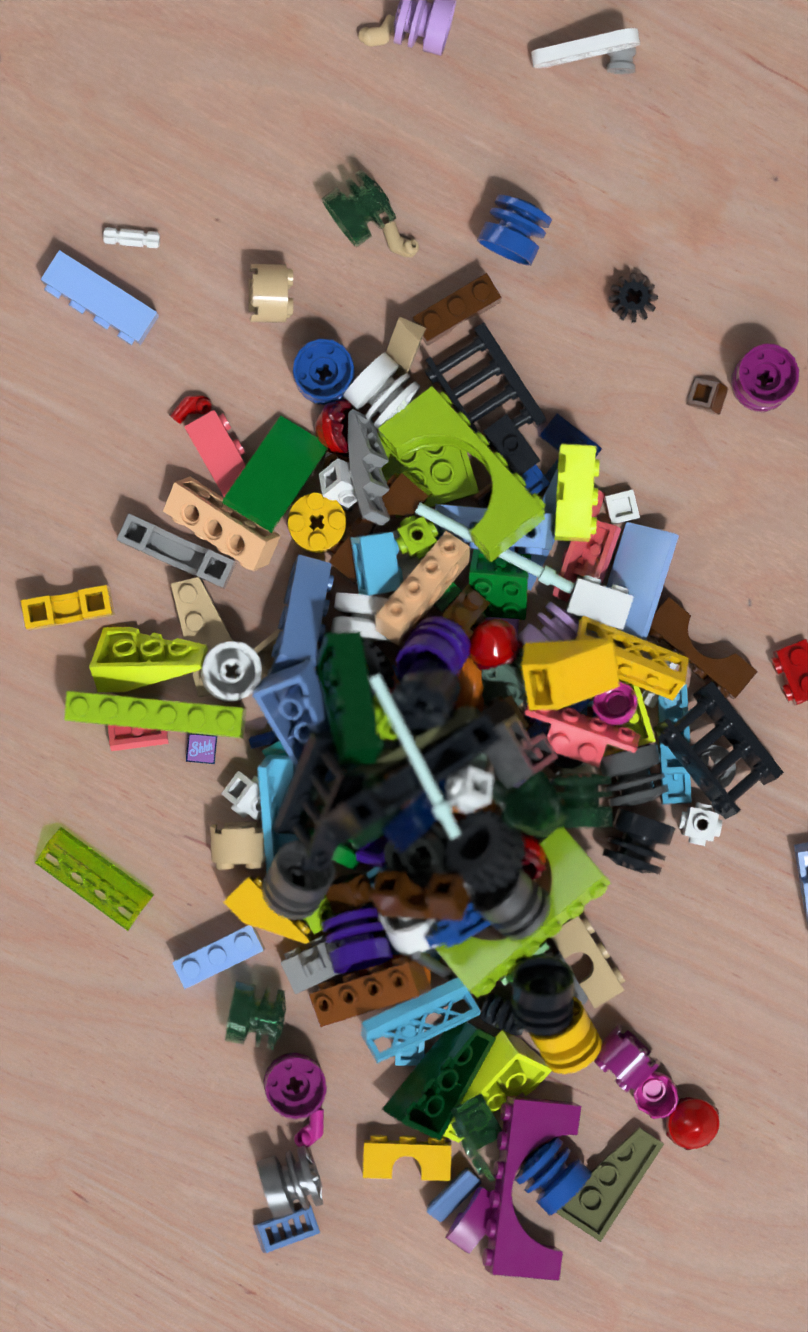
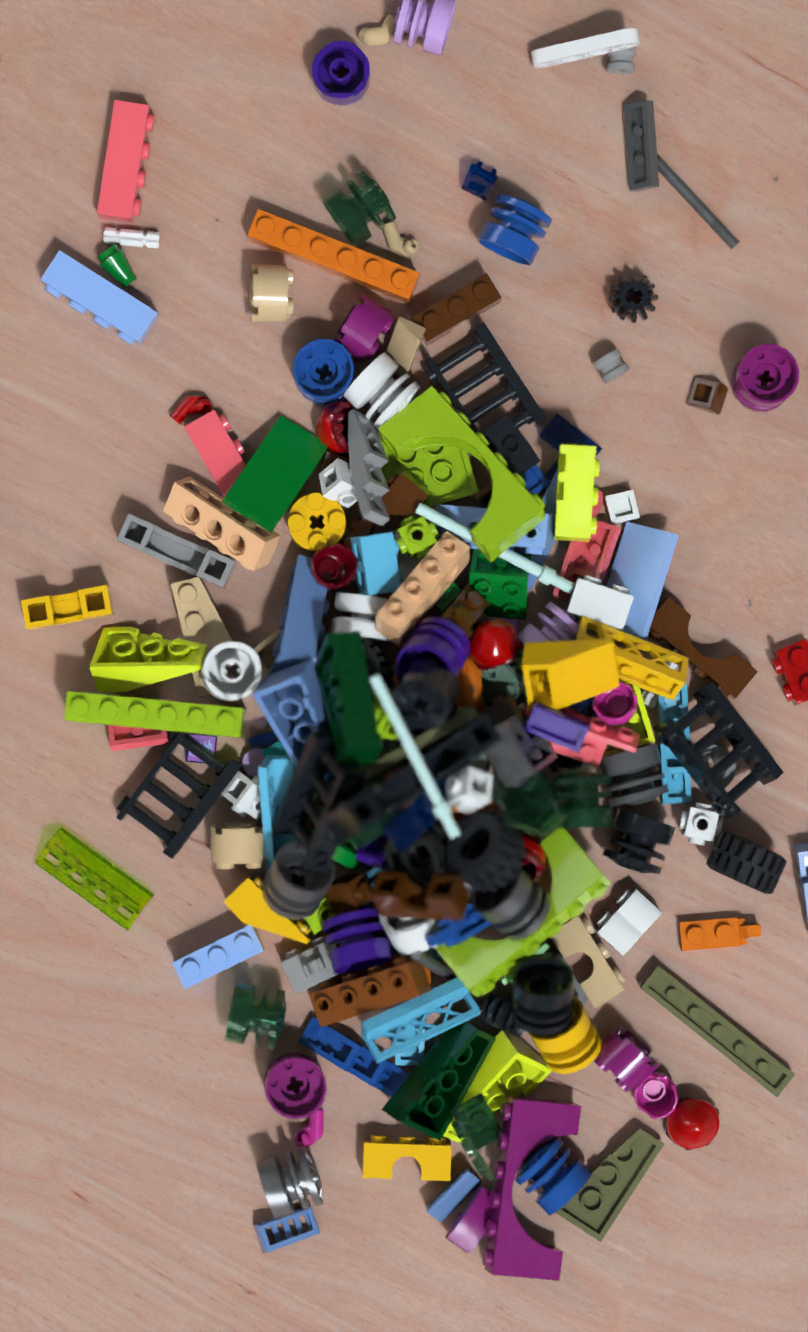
(117, 265): none -> green cone
(124, 162): none -> coral brick
(190, 817): none -> black fence
(252, 760): none -> lavender tile
(327, 65): none -> dark purple brick
(333, 256): none -> orange brick
(333, 566): none -> dark red hair
(352, 1057): none -> blue slope
(363, 327): none -> magenta brick
(479, 181): none -> clear blue tile
(557, 727): none -> dark purple tile
(611, 366): none -> light grey wheel
(628, 921): none -> white brick
(641, 145): none -> dark grey plate
(694, 201): none -> flat silver bar
(716, 933): none -> orange hinge
(717, 1031): none -> olive plate
(746, 862): none -> black tyre

